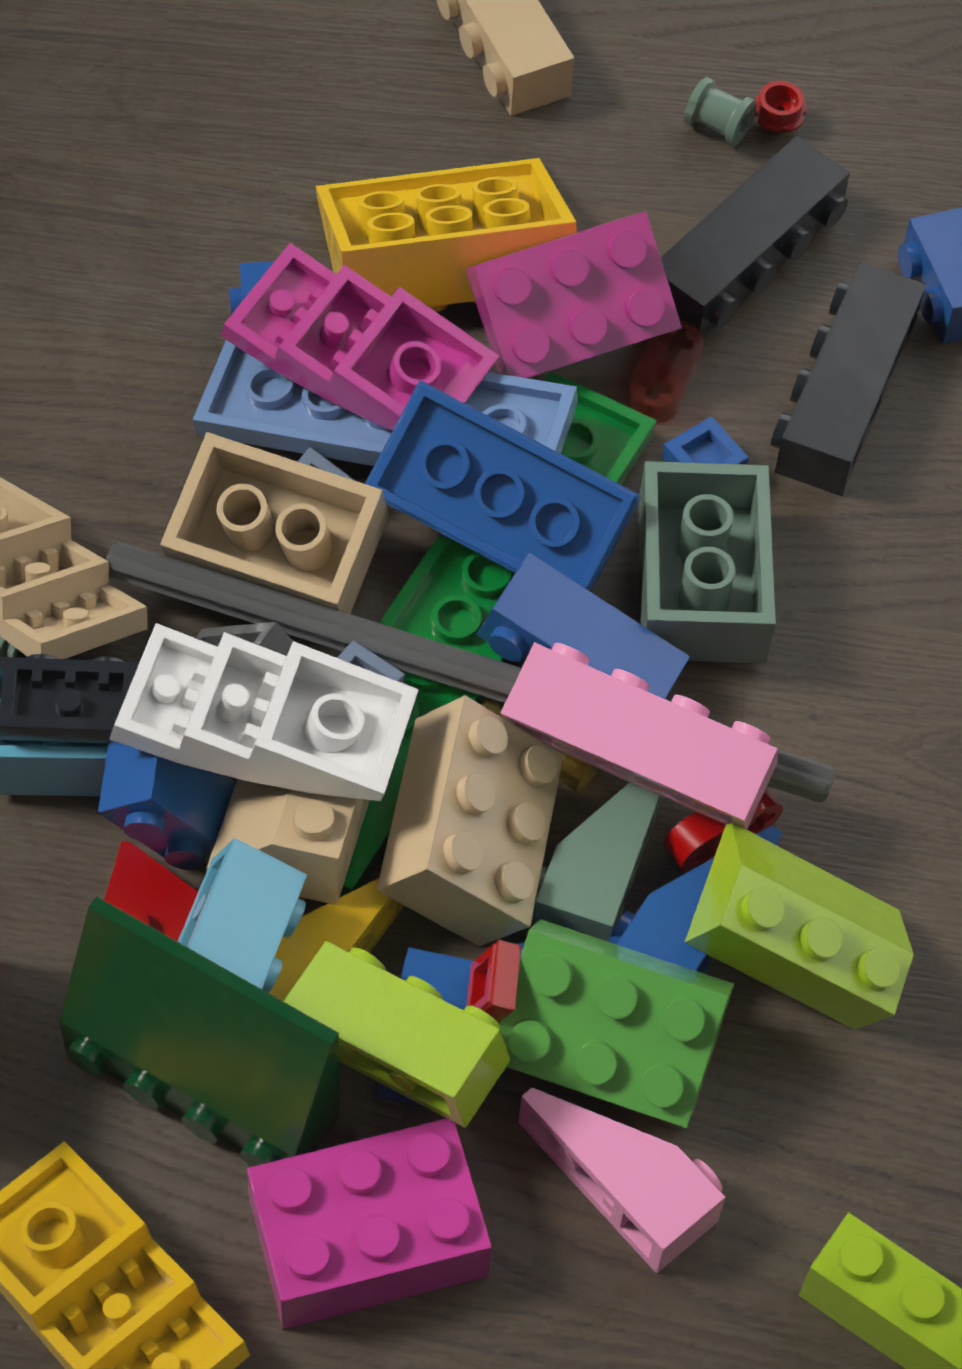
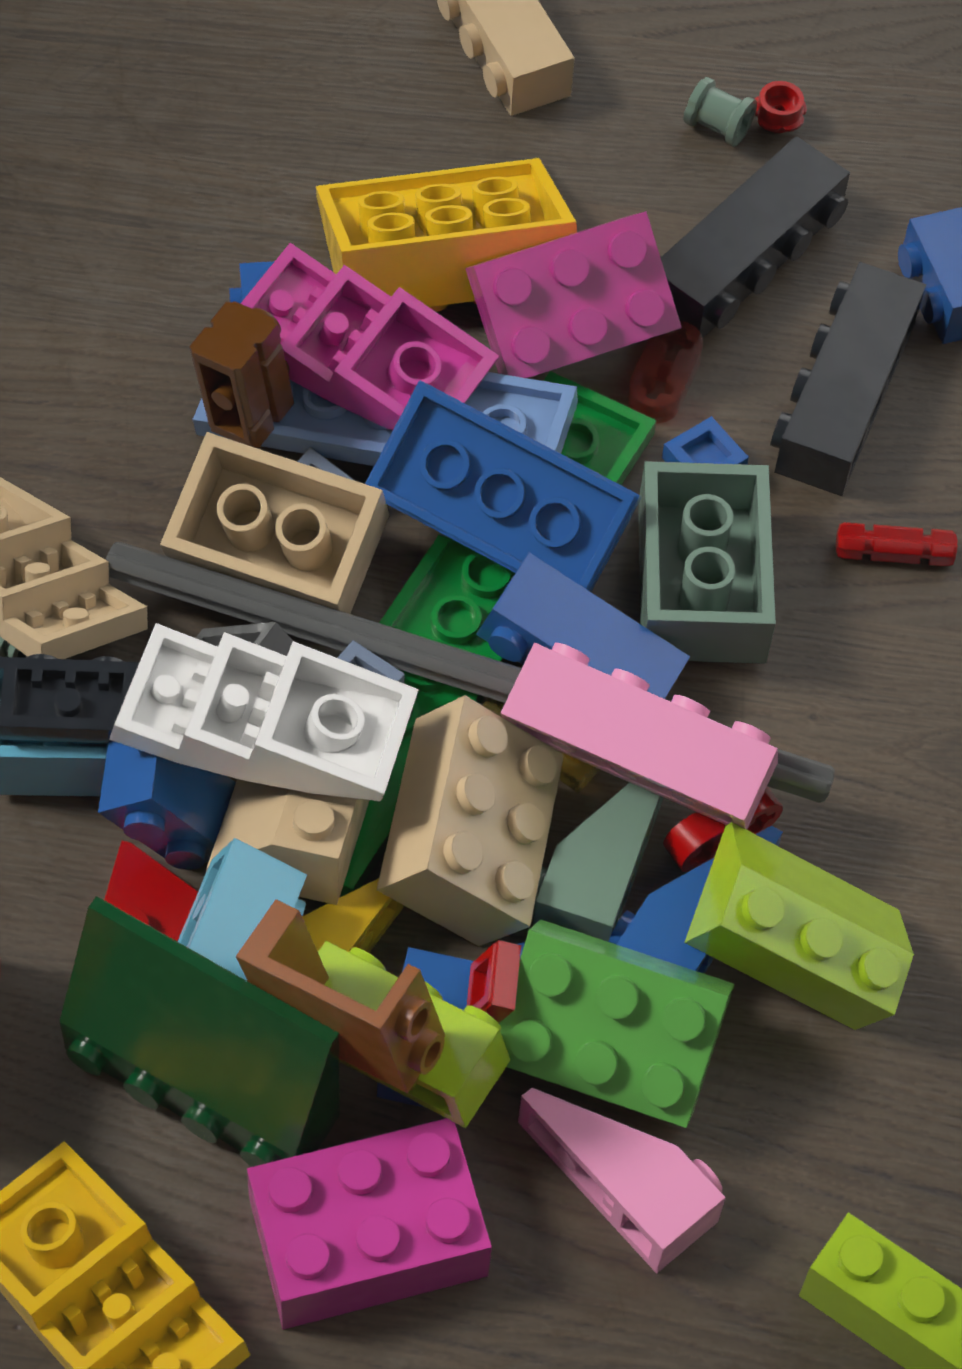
(242, 373): none -> reddish brown brick
(388, 1043): none -> dark orange panel
(896, 544): none -> red axle

